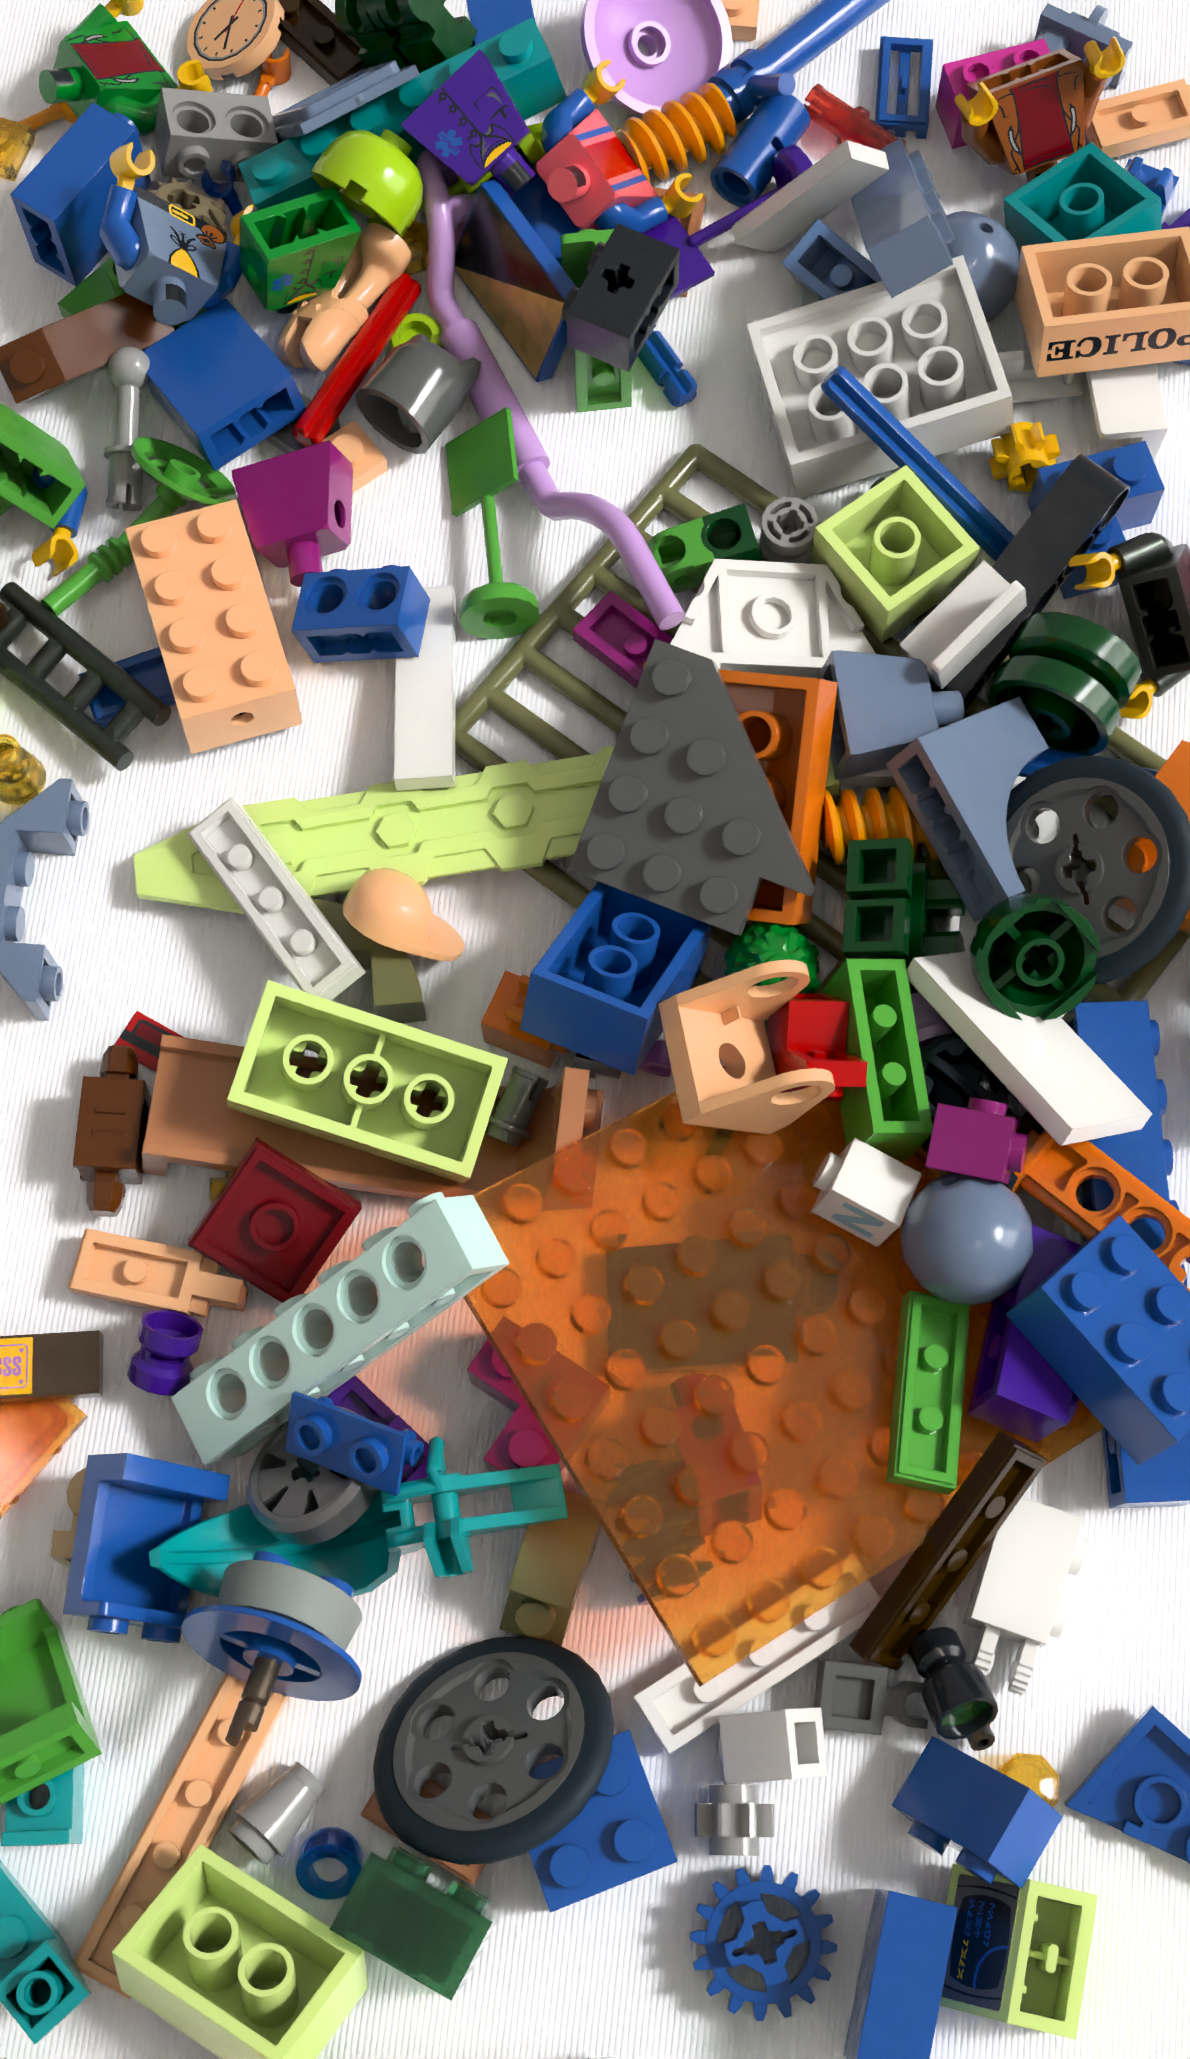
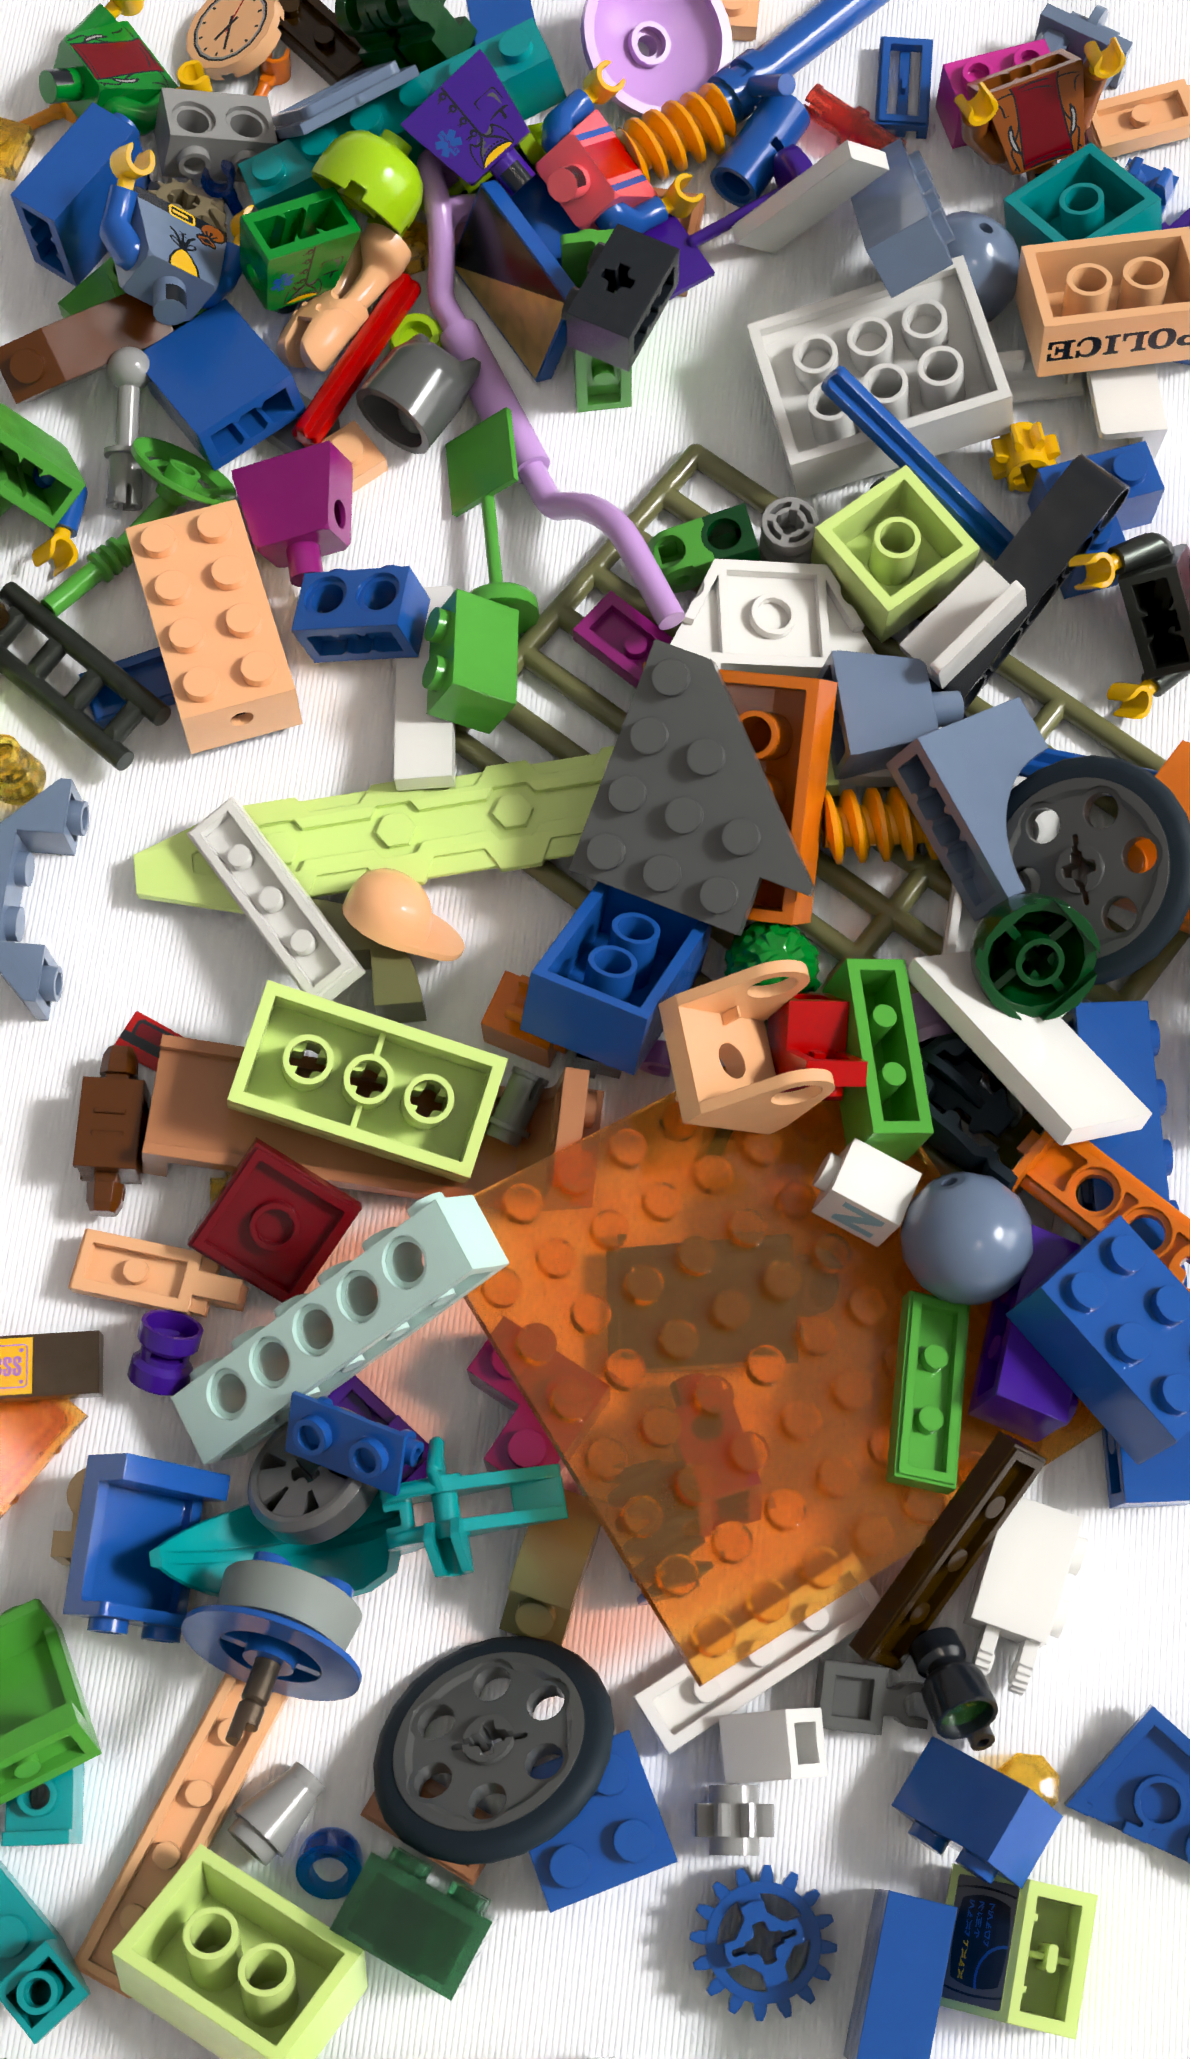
(471, 661): none -> bright green brick
(666, 370): blue axle -> none
(828, 264): medium blue brick -> none
(896, 904): dark green hips -> none
(977, 1141): magenta brick -> none
(1069, 680): dark green wheel -> none

